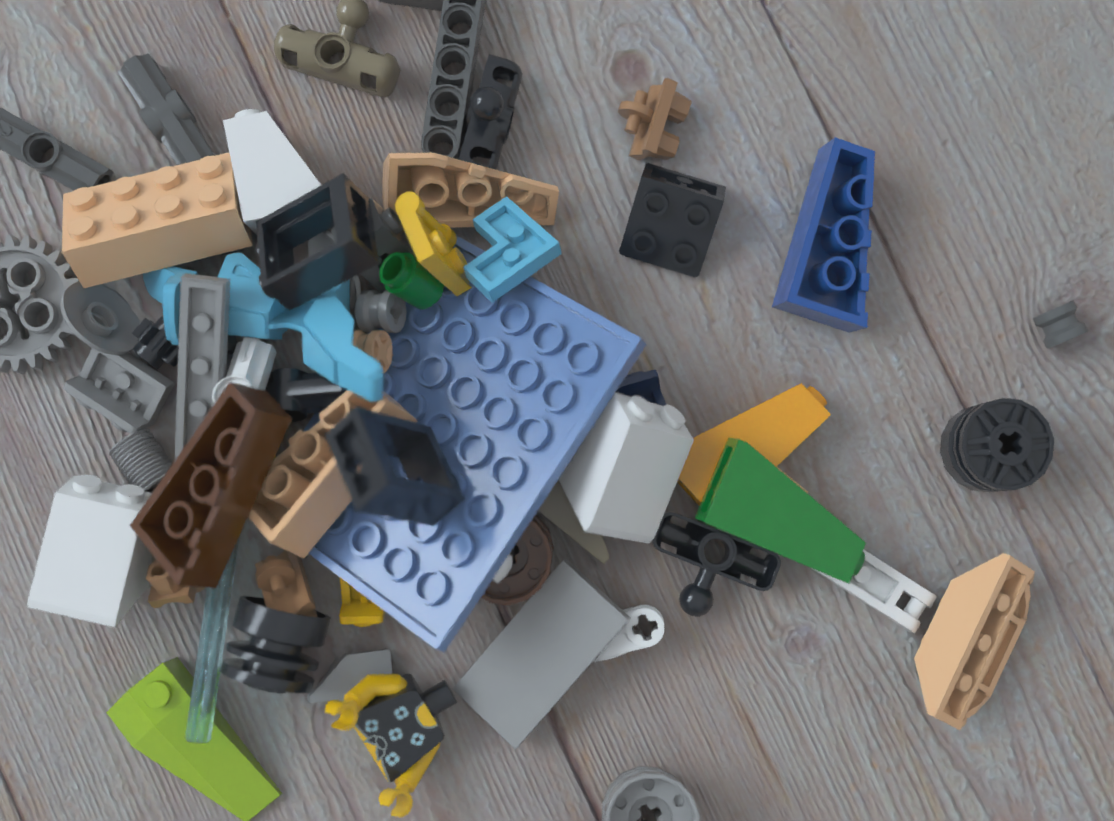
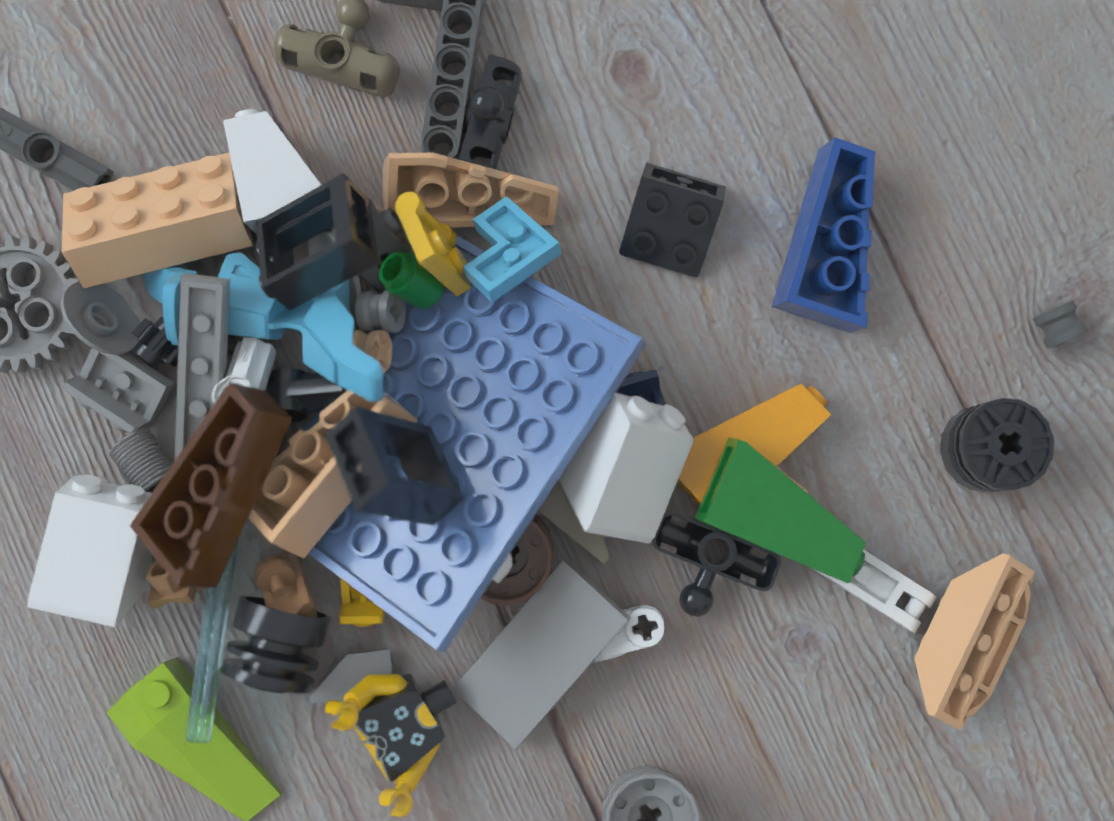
(164, 110): dark grey piece -> none
(647, 120): medium nougat hips -> none

